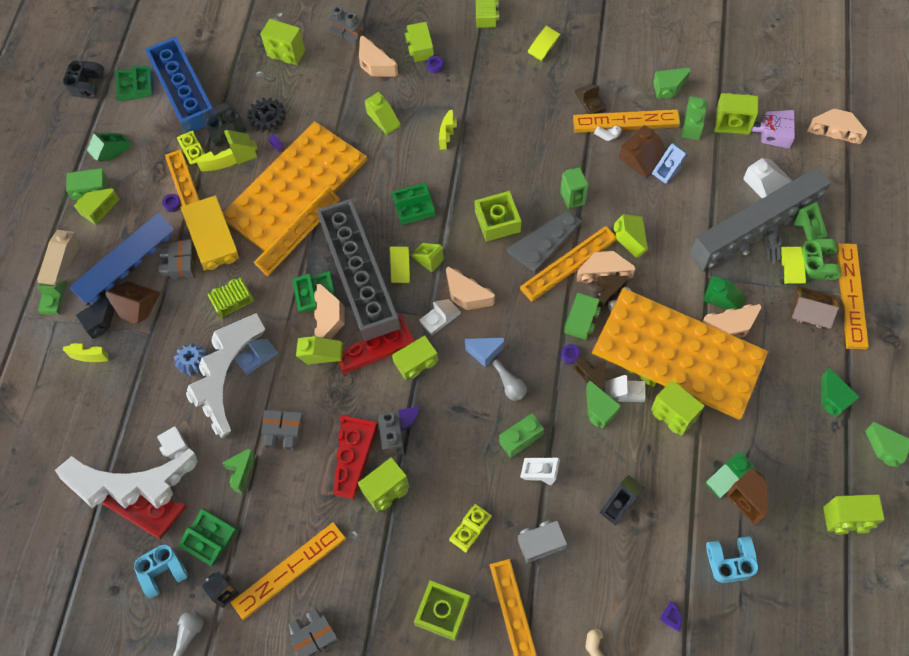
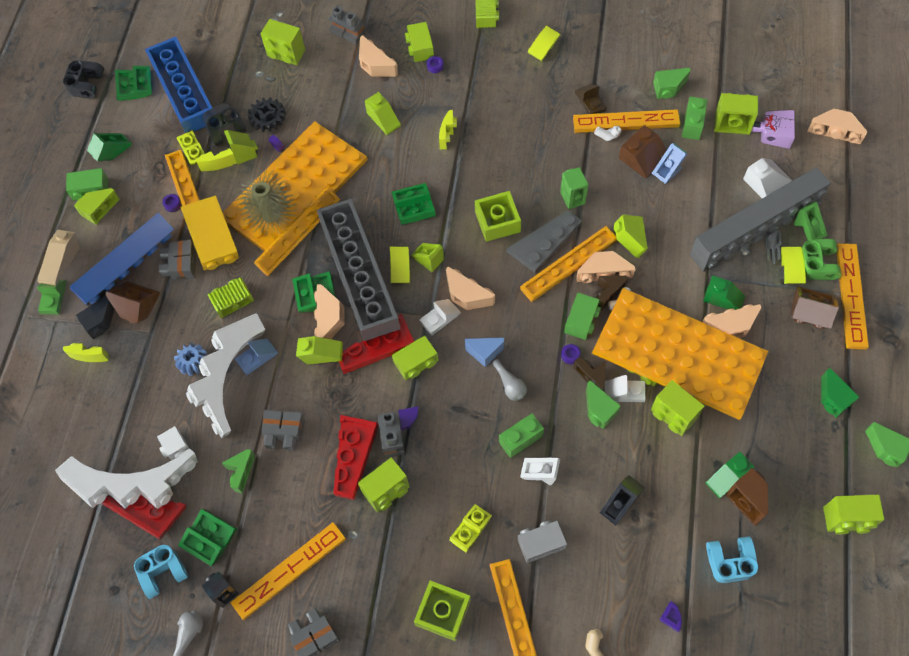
(265, 202): none -> olive piece

